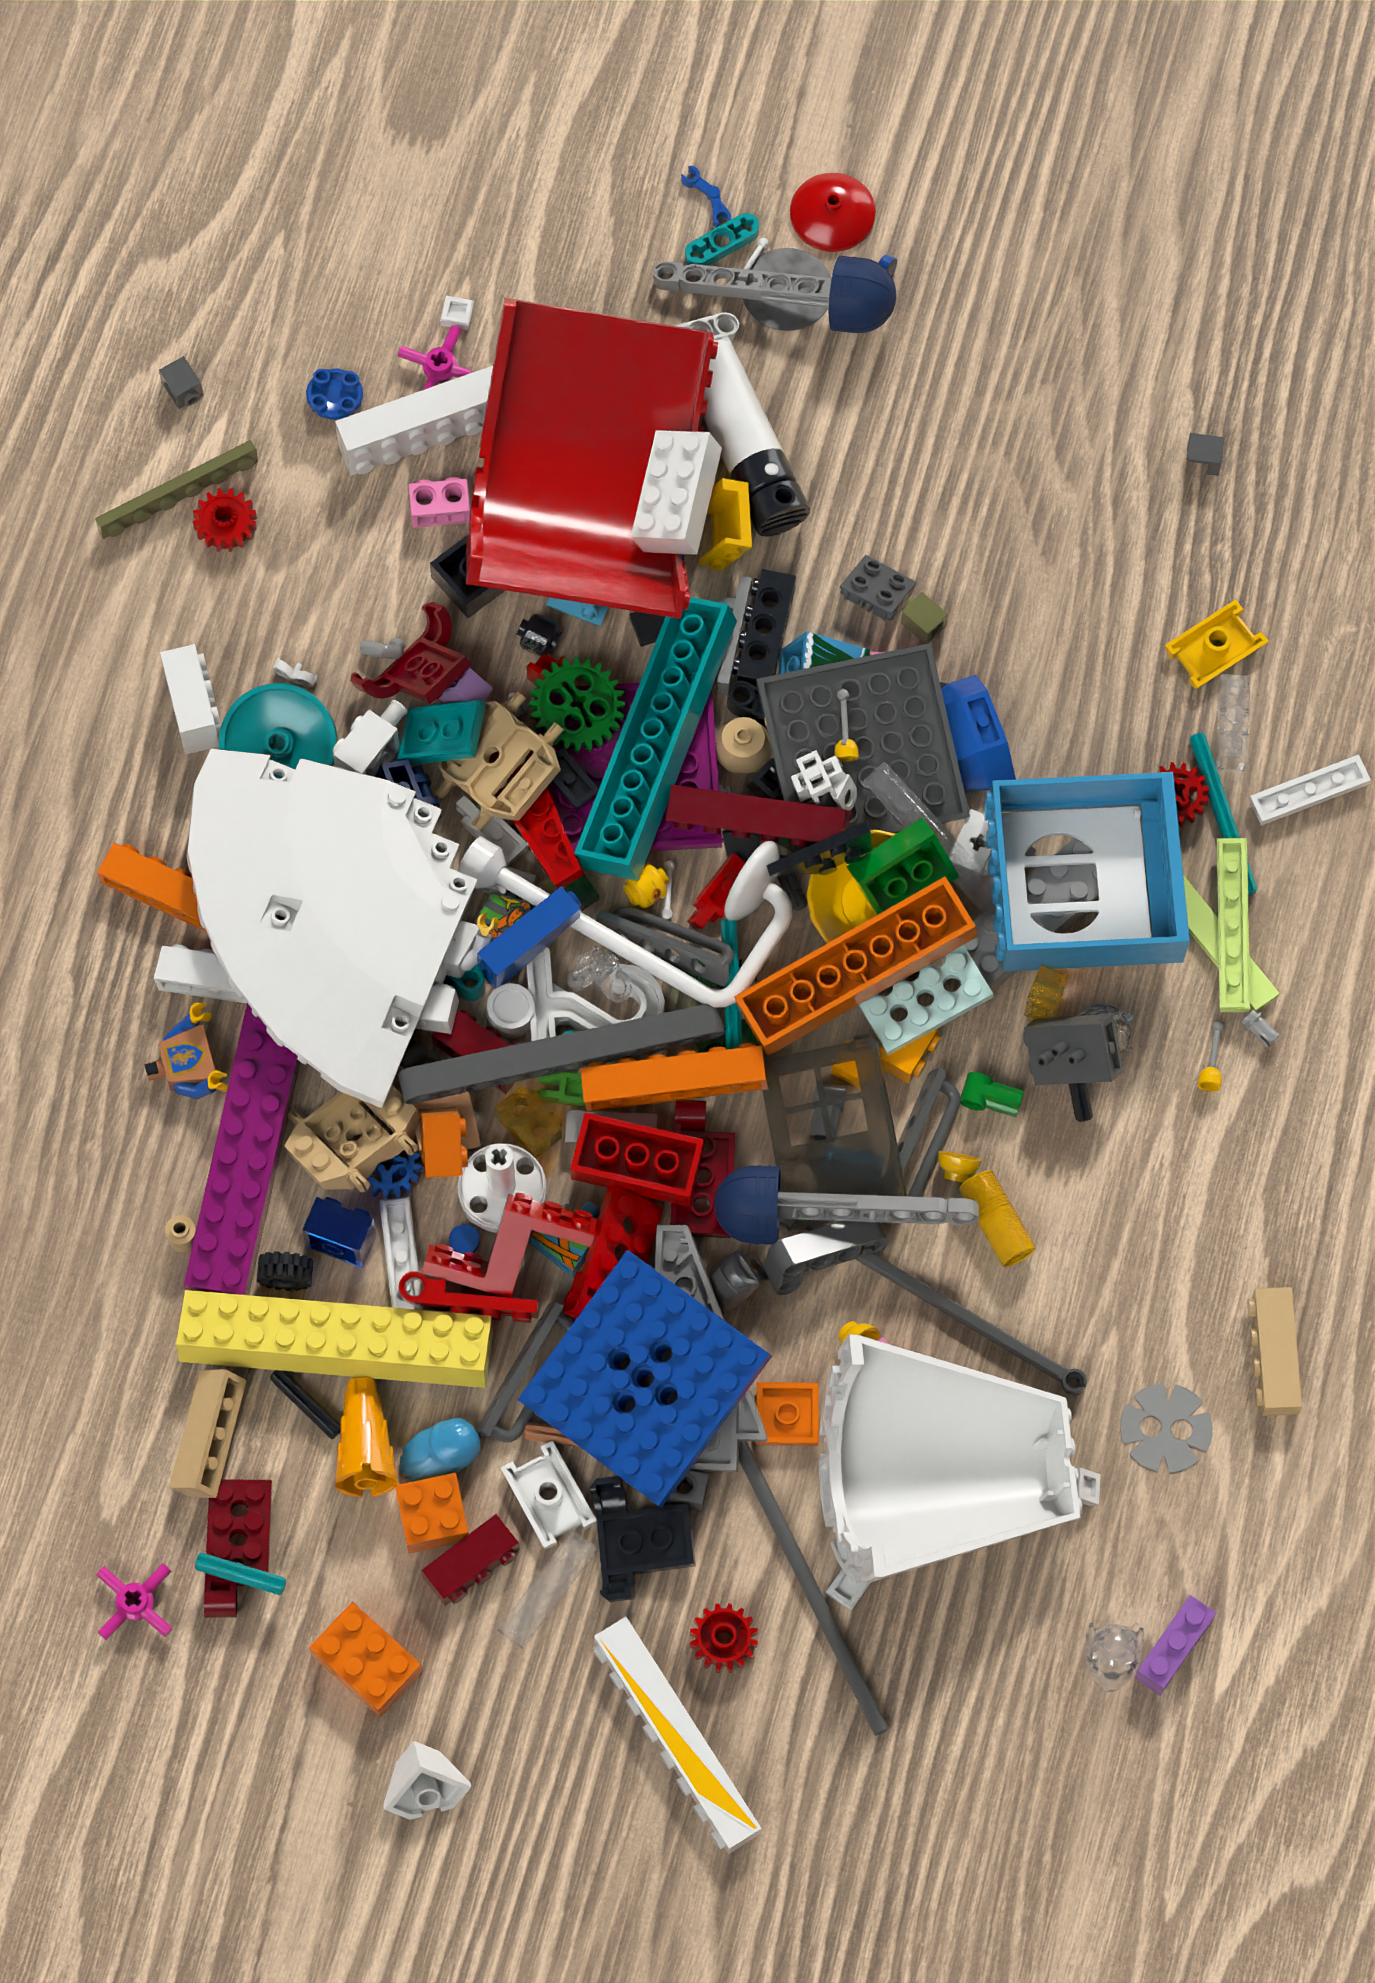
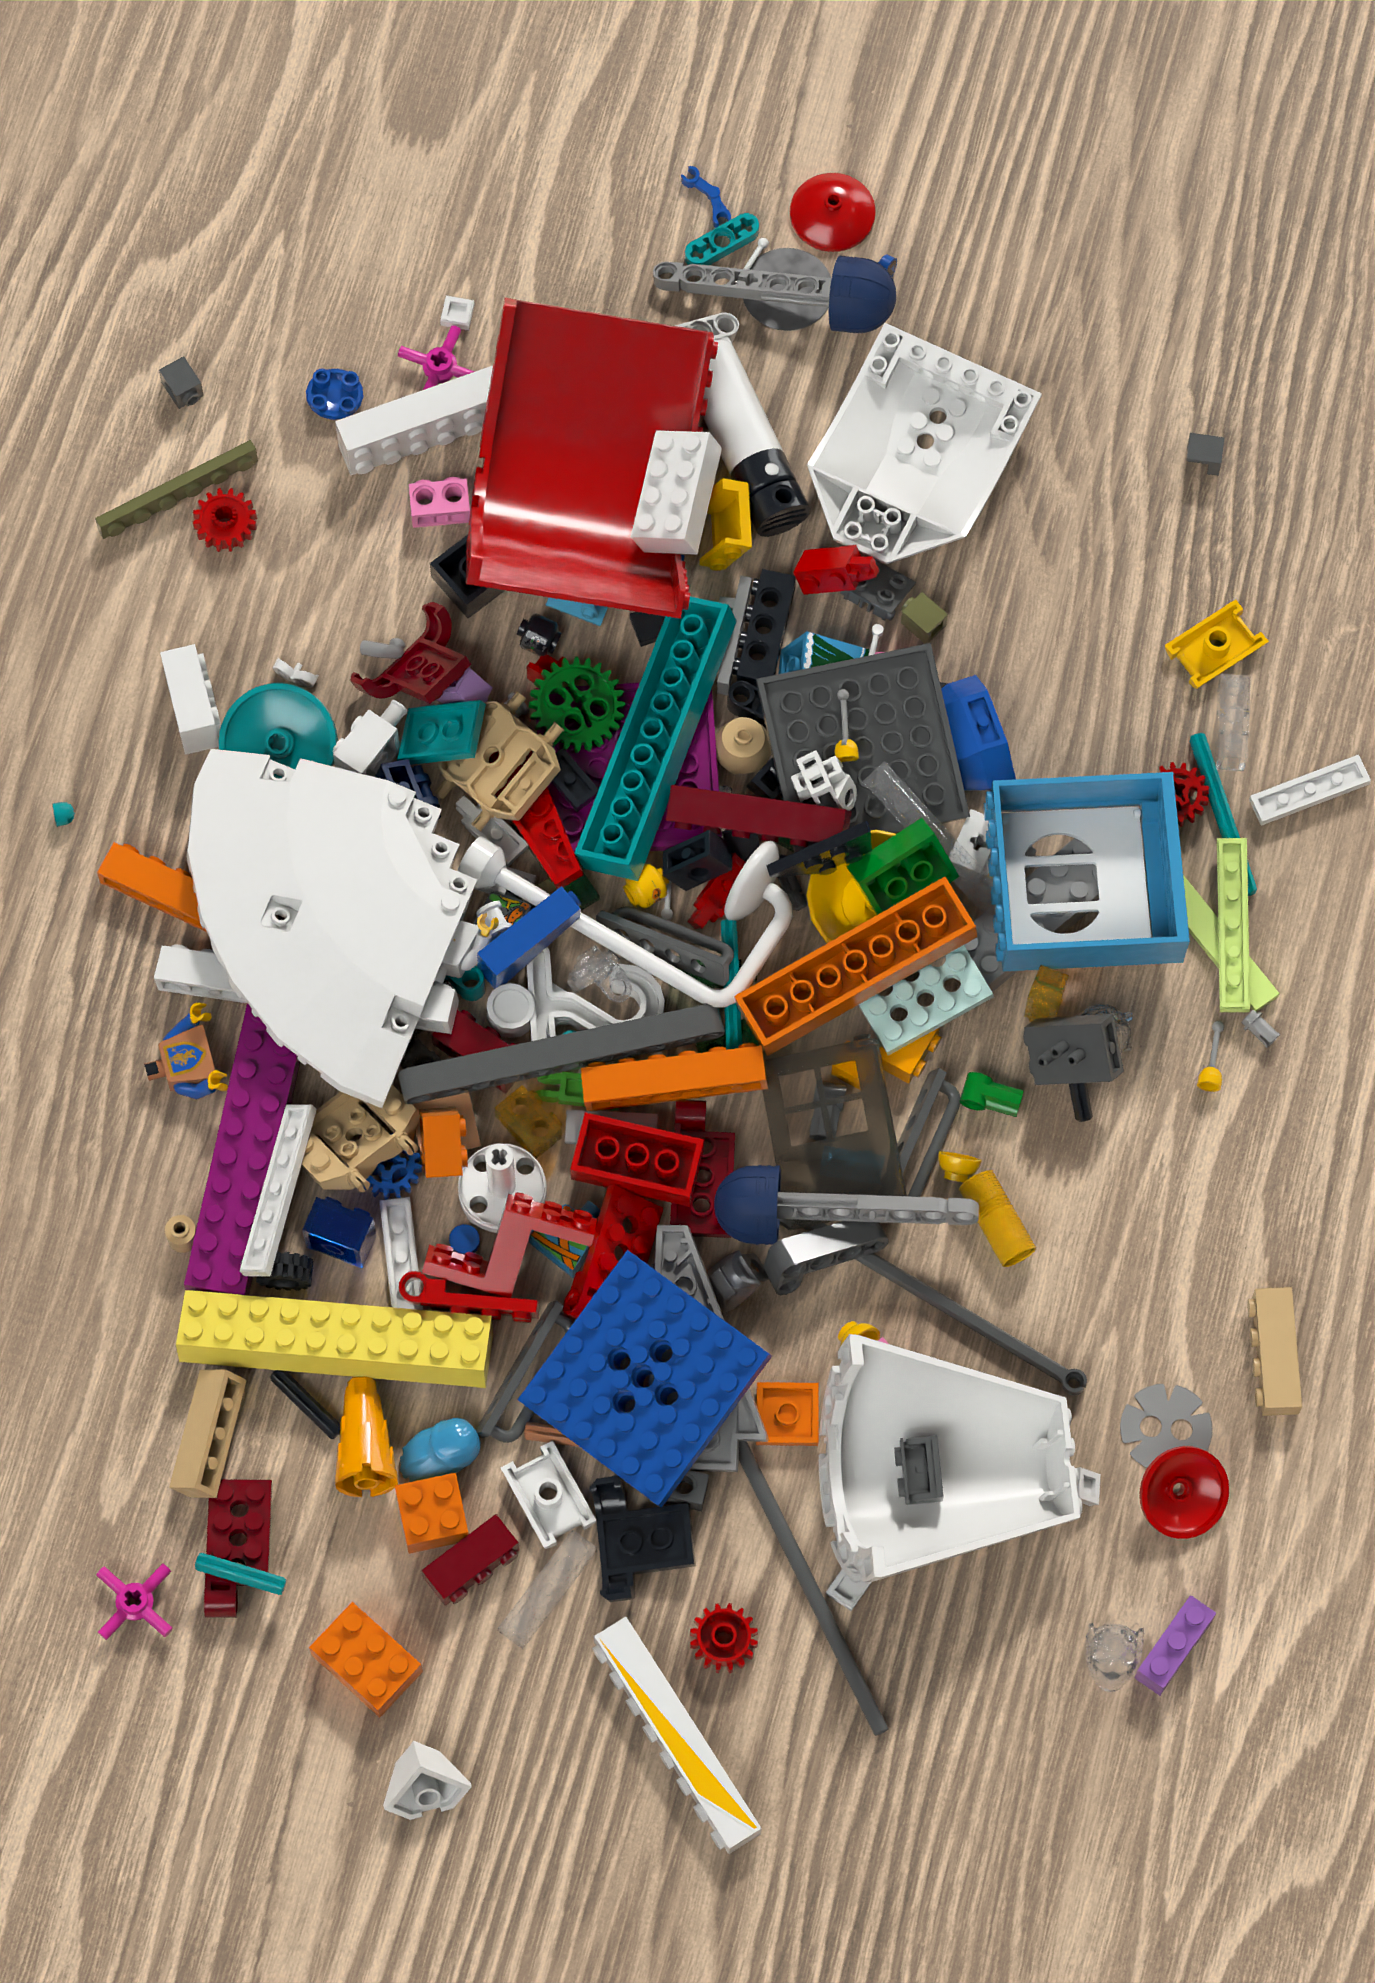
(63, 813): none -> teal hinge
(278, 1190): none -> white tile
(493, 910): none -> white bush
(697, 860): none -> black brick
(833, 569): none -> red hinge
(877, 479): none -> white wedge
(877, 631): none -> white hinge
(920, 1470): none -> dark grey hinge
(1201, 1493): none -> red dish

